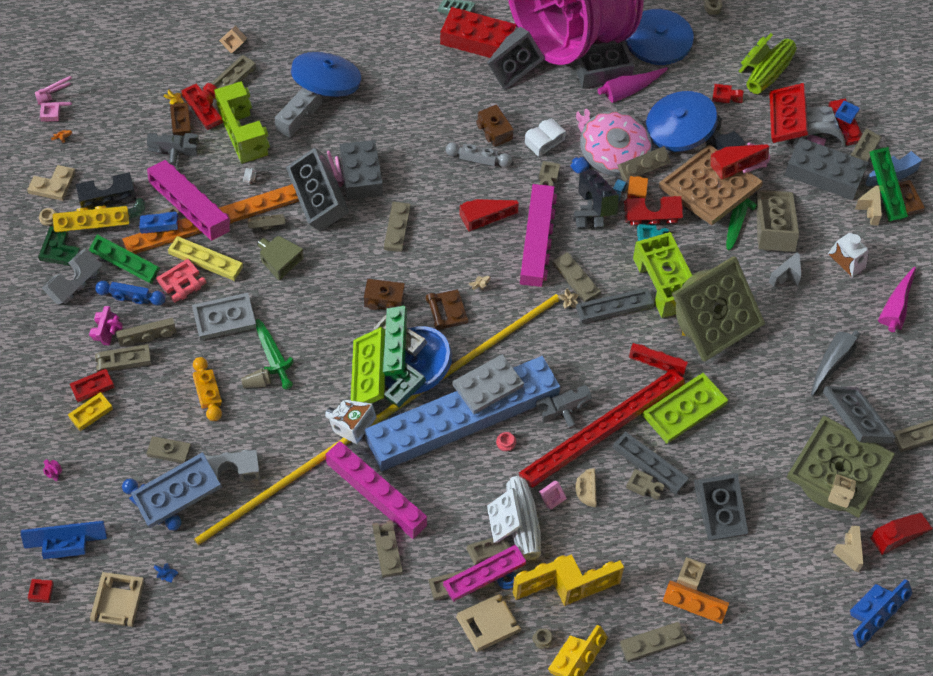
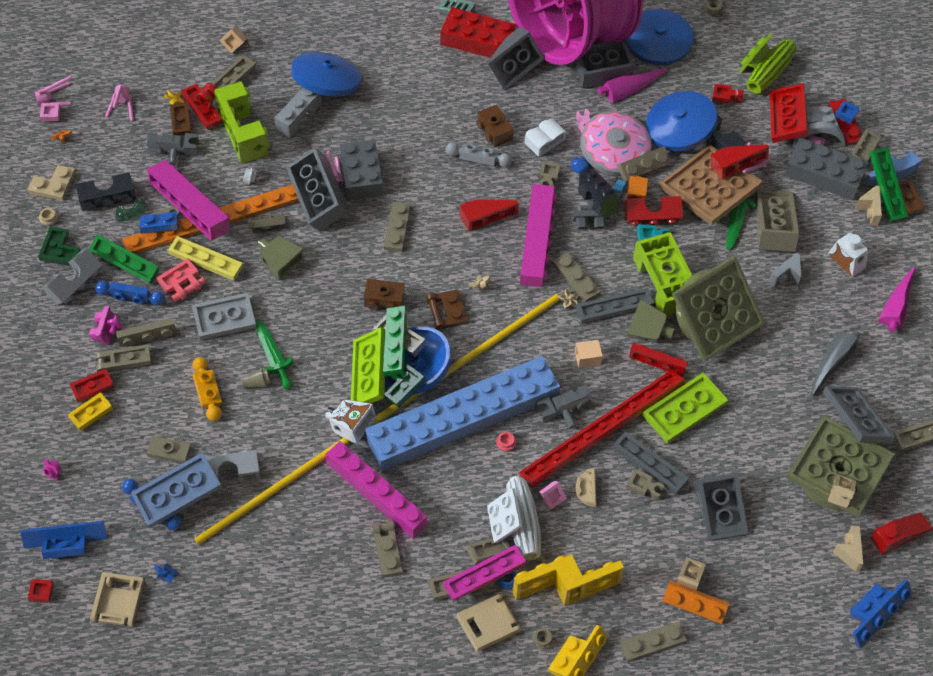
(90, 219): yellow bracket -> none
(121, 95): none -> bright pink plant
(488, 384): light grey plate -> none
(588, 354): none -> light nougat panel
(649, 324): none -> olive torso

